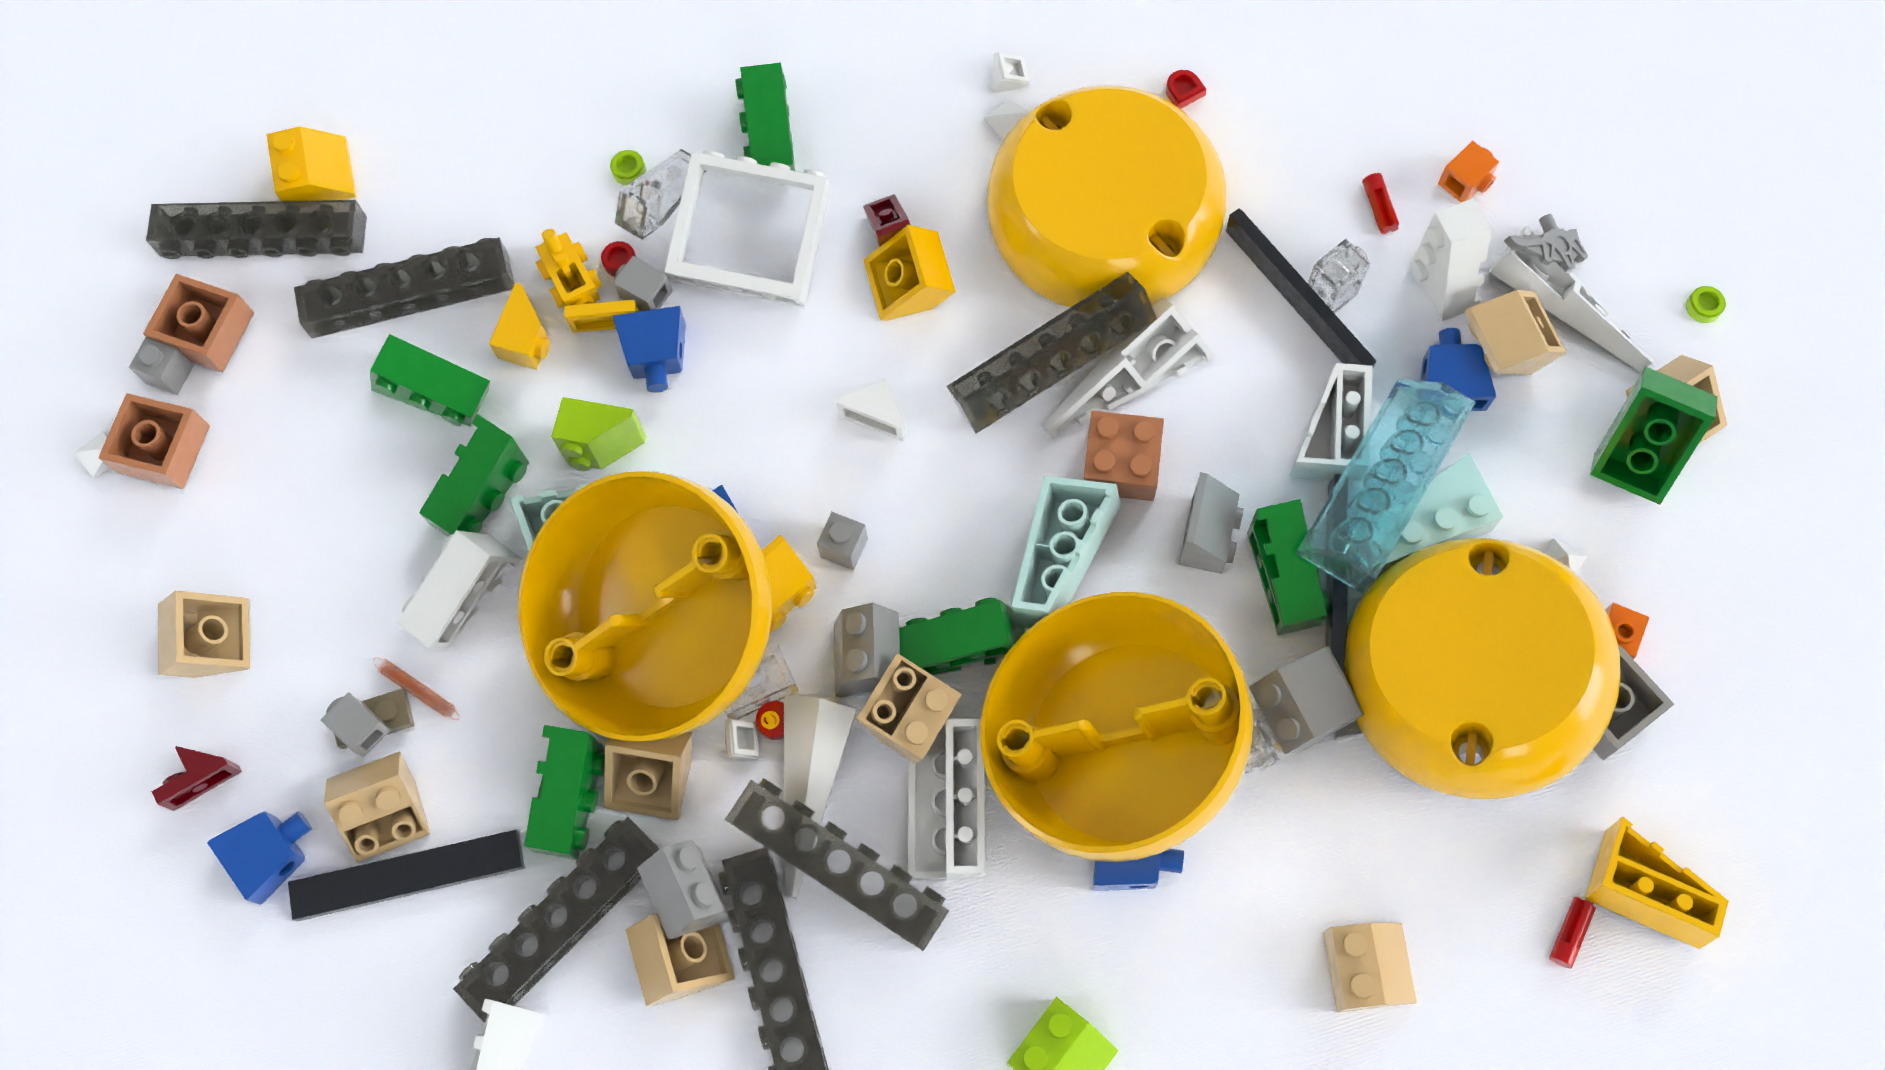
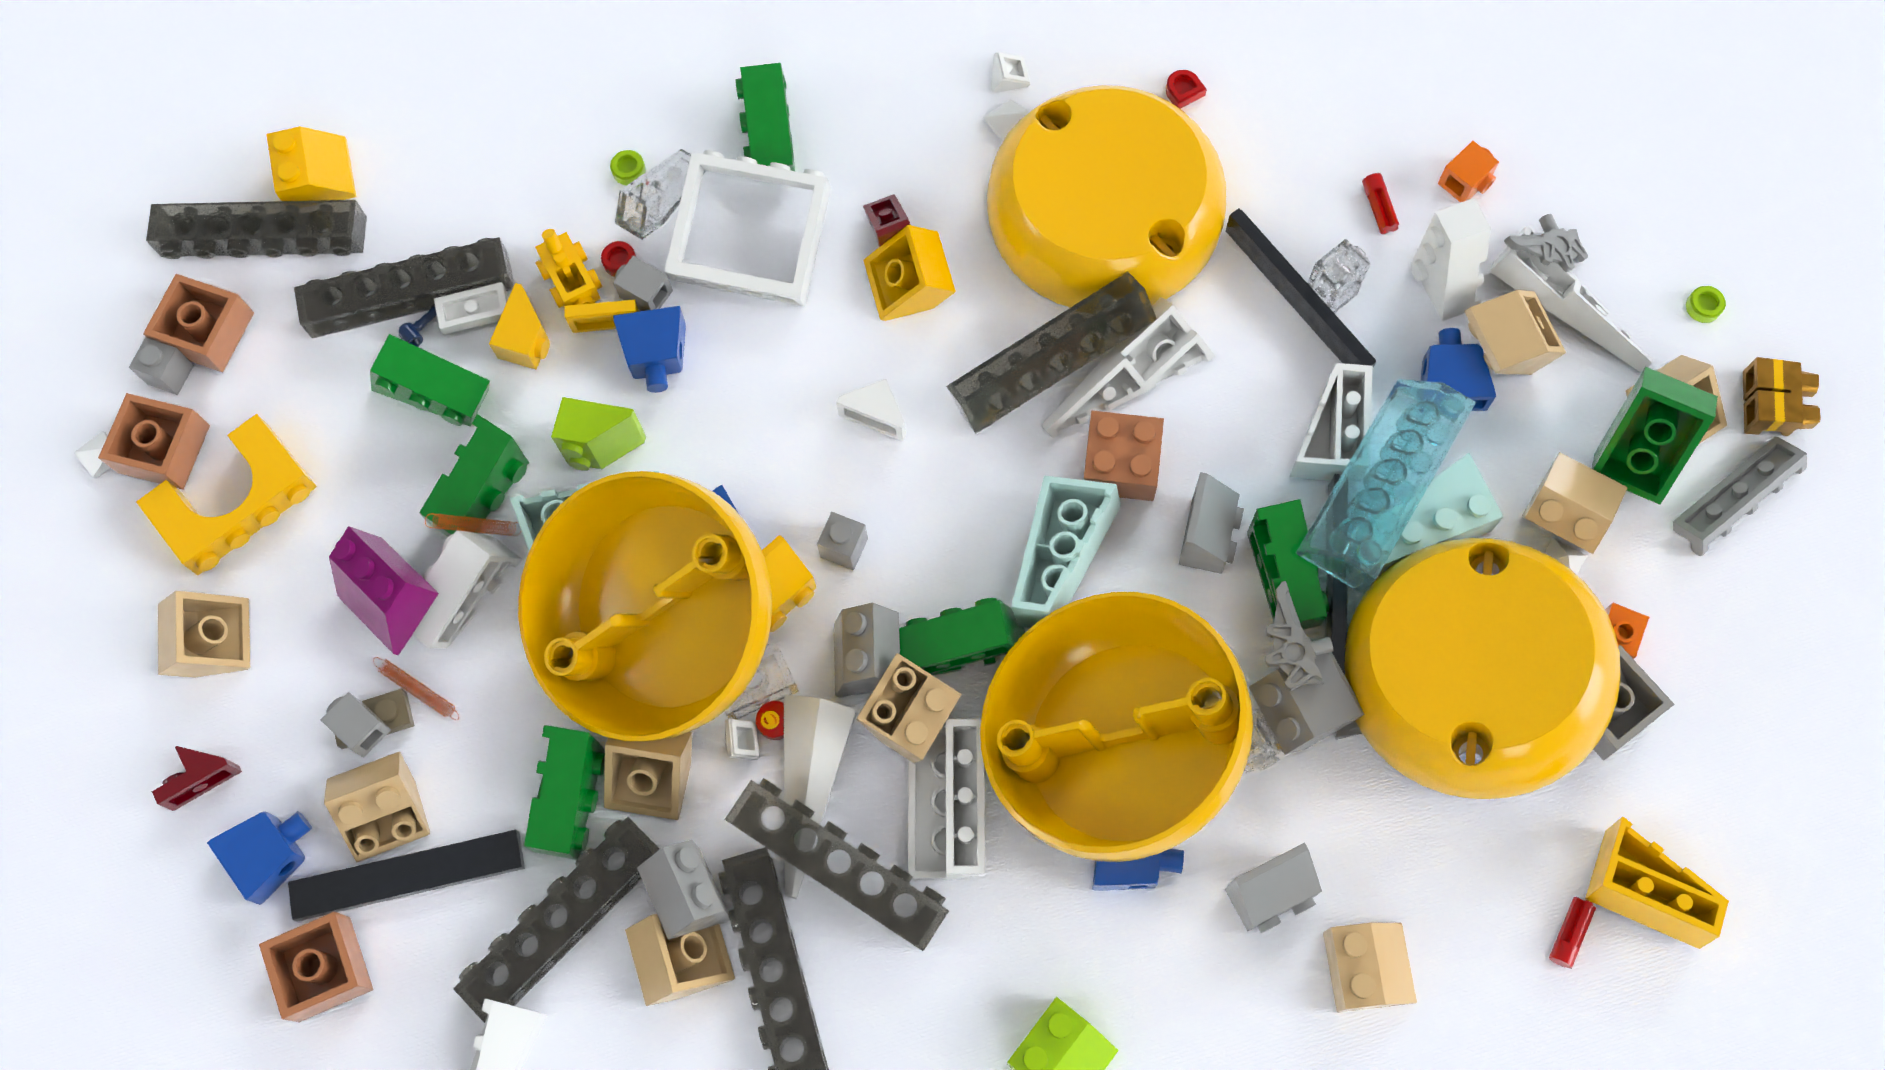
(275, 487): none -> yellow arch
(315, 967): none -> nougat brick
(380, 587): none -> magenta slope
(410, 332): none -> dark blue hand
(470, 308): none -> white plate
(474, 523): none -> orange piece
(1275, 888): none -> light grey slope
(1292, 648): none -> light grey piece
(1575, 503): none -> tan slope
(1739, 493): none -> light grey hinge
(1775, 397): none -> pearl gold hips

